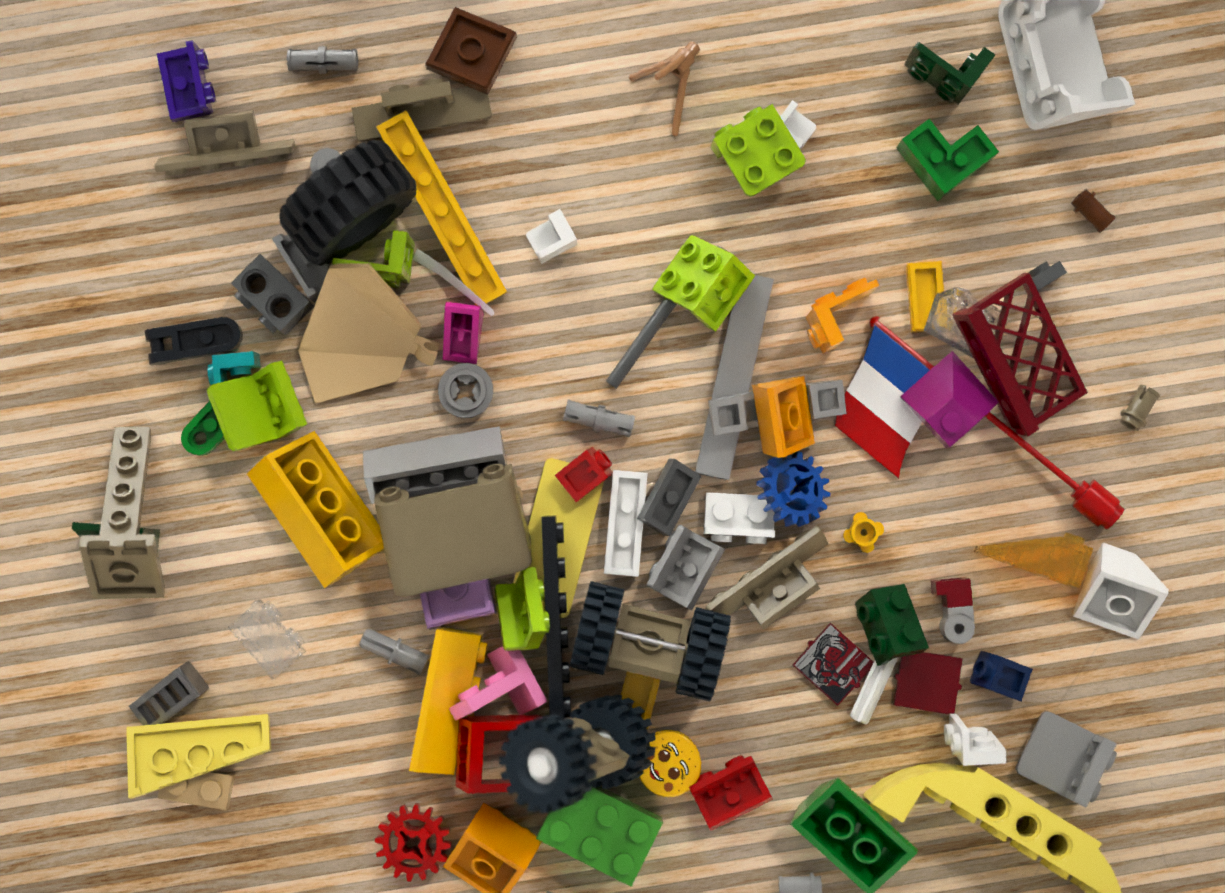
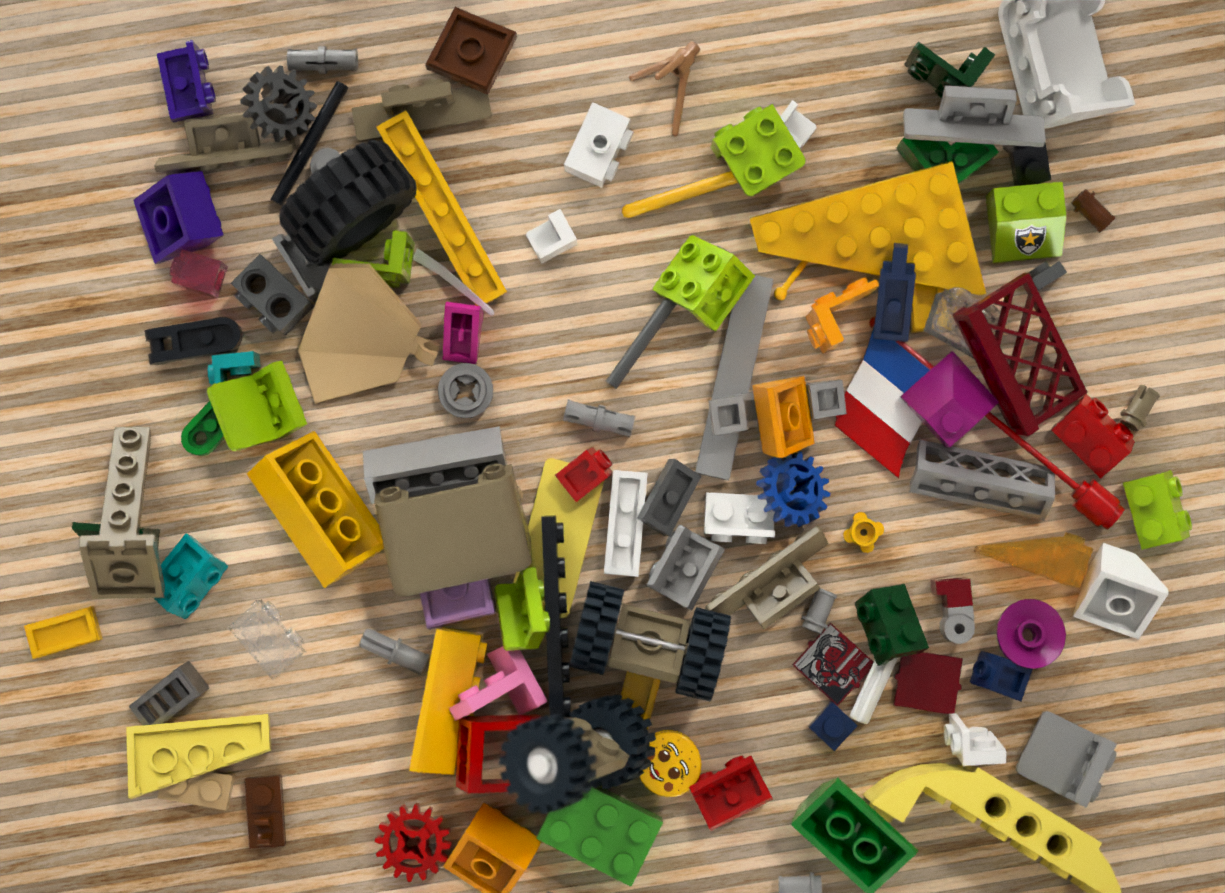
(63, 632): none -> yellow tile
(178, 216): none -> dark purple slope
(189, 576): none -> teal bracket
(198, 273): none -> clear pink brick
(265, 811): none -> reddish brown plate
(276, 117): none -> dark grey gear
(309, 143): none -> black bar
(598, 145): none -> white brick
(678, 194): none -> yellow piece
(781, 292): none -> yellow hinge
(819, 611): none -> light grey pin
(832, 725): none -> dark blue plate
(863, 223): none -> yellow wing
(895, 297): none -> dark blue hinge
(975, 117): none -> light grey bracket
(983, 486): none -> light grey fence
(1026, 221): none -> lime slope
(1028, 164): none -> black bracket
(1046, 629): none -> magenta dish
(1094, 435): none -> red bracket
(1158, 509): none -> lime bracket

